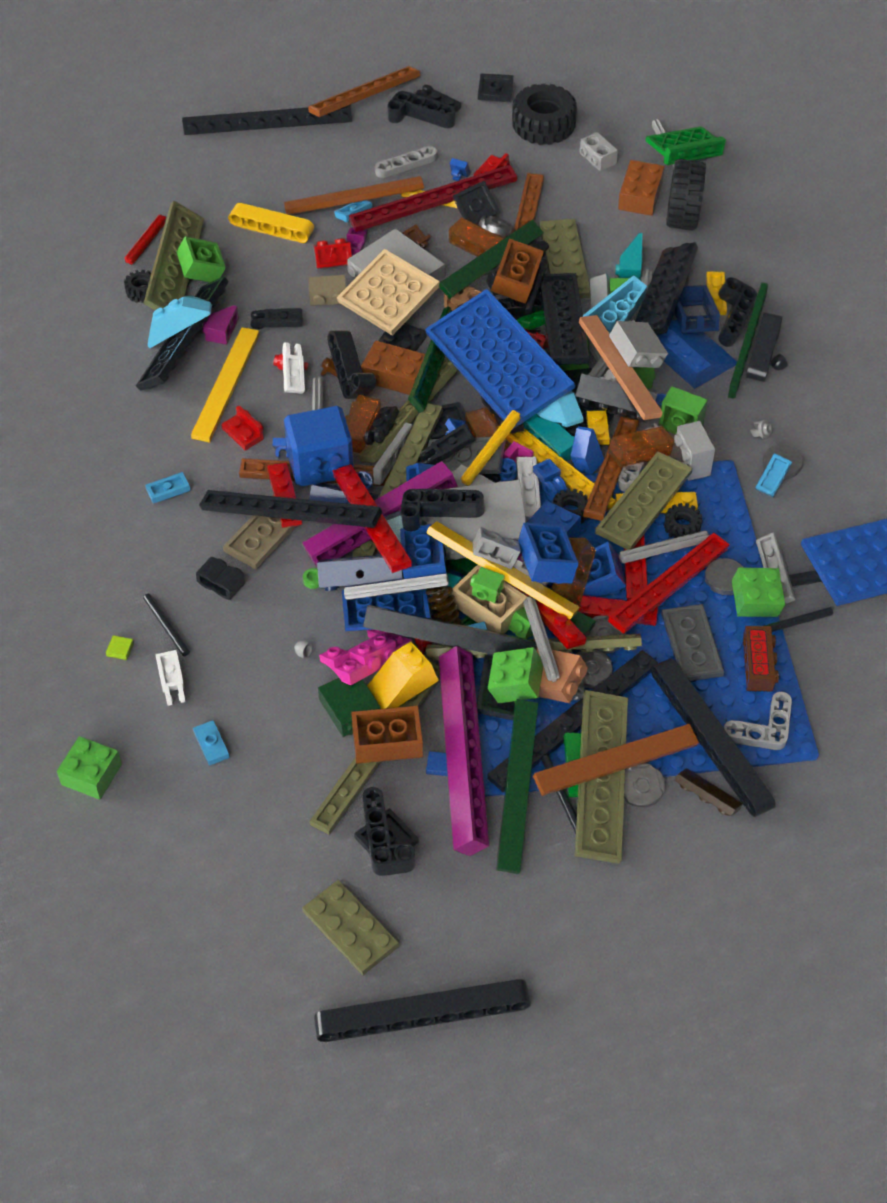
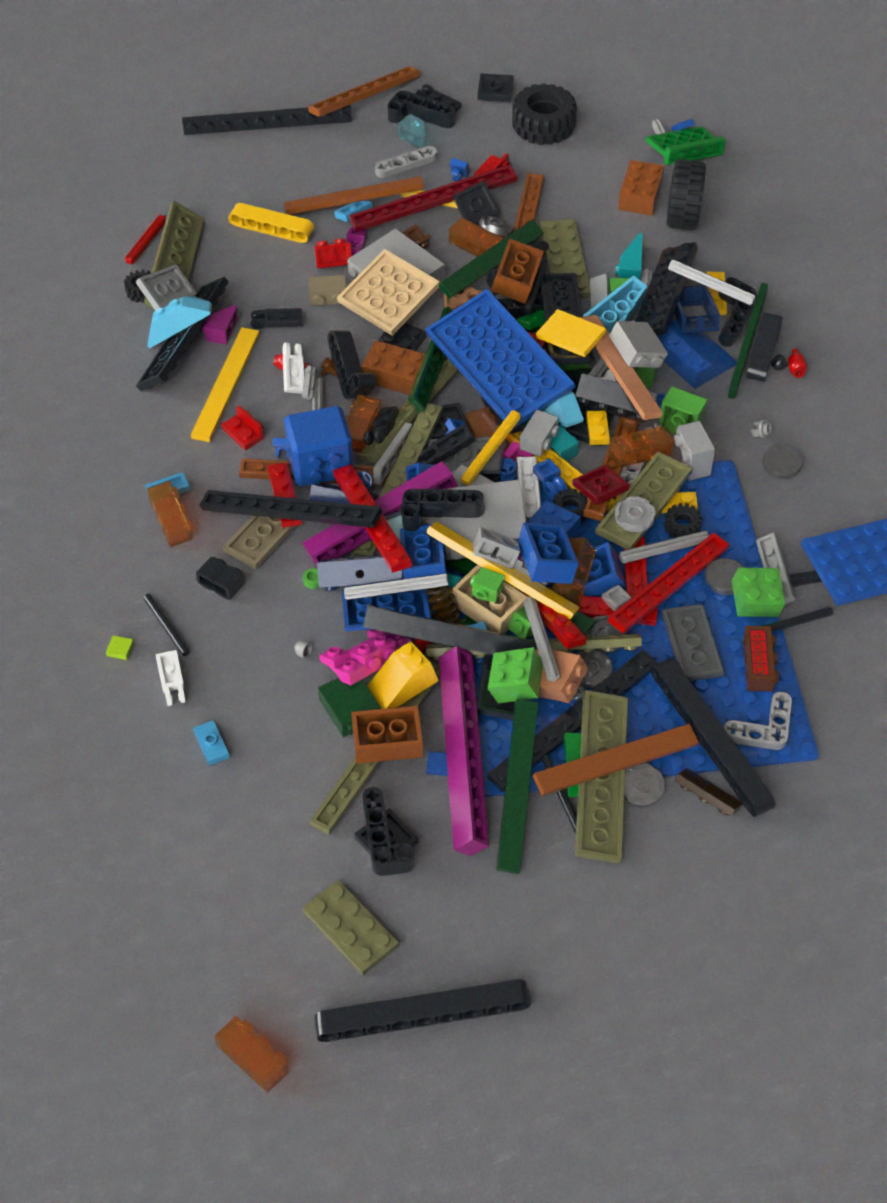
(89, 767): bright green brick -> none
(165, 286): none -> light grey plate
(170, 513): none -> clear orange brick
(200, 259): bright green brick -> none
(252, 1053): none -> clear orange brick
(309, 383): none -> light grey axle
(412, 131): none -> clear light blue slope
(539, 433): none -> light grey brick
(571, 333): none -> yellow tile
(586, 451): blue slope -> none
(598, 151): light grey brick -> none
(601, 484): none -> dark red tile
(615, 597): none -> light grey tile
(635, 514): none -> light grey tile
(683, 125): none -> blue tile
(711, 282): none -> axle
(773, 475): dark azure plate -> none
(797, 364): none -> red plant

